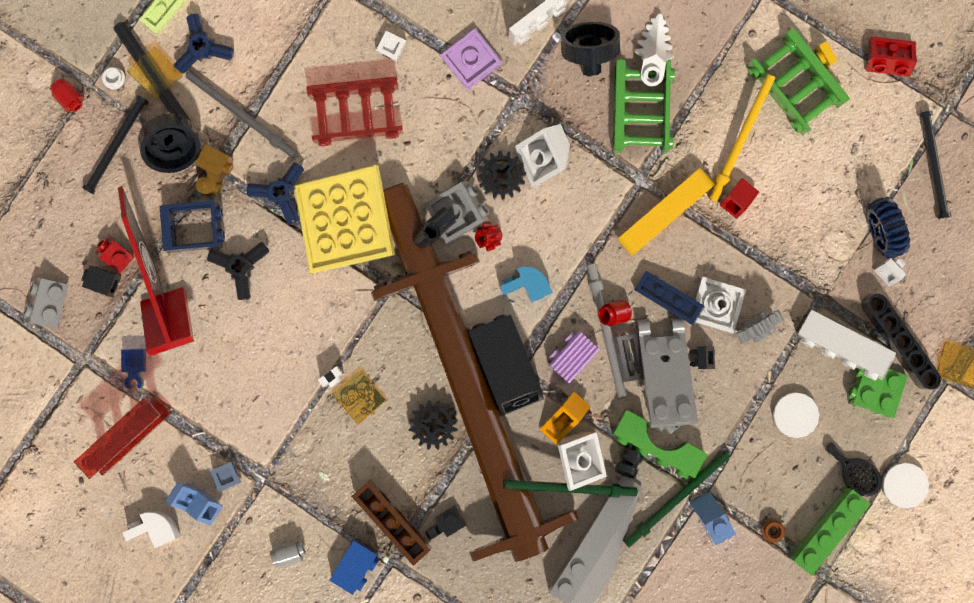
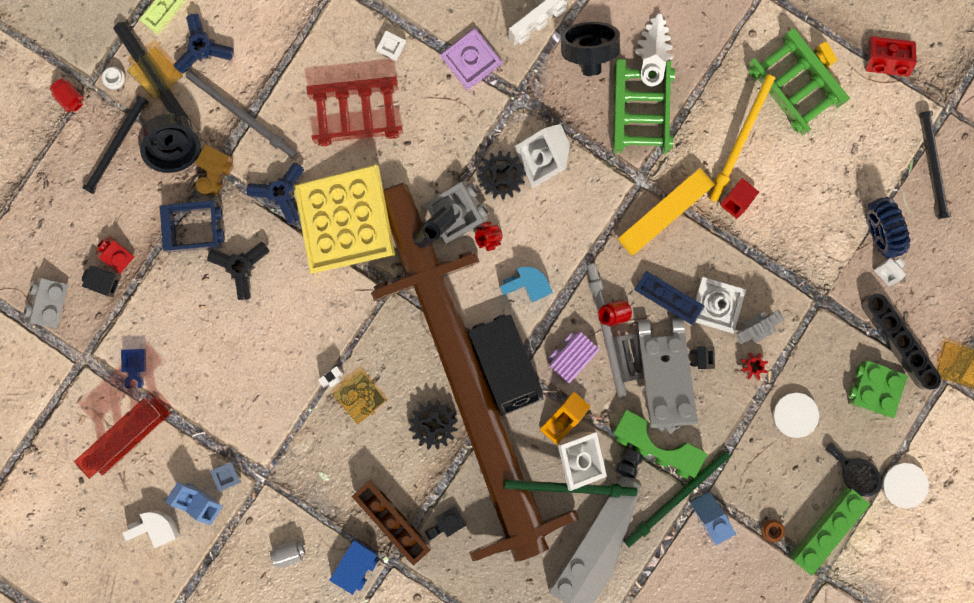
(163, 314): red piece -> none
(759, 363): none -> red gear
(846, 345): white brick -> none

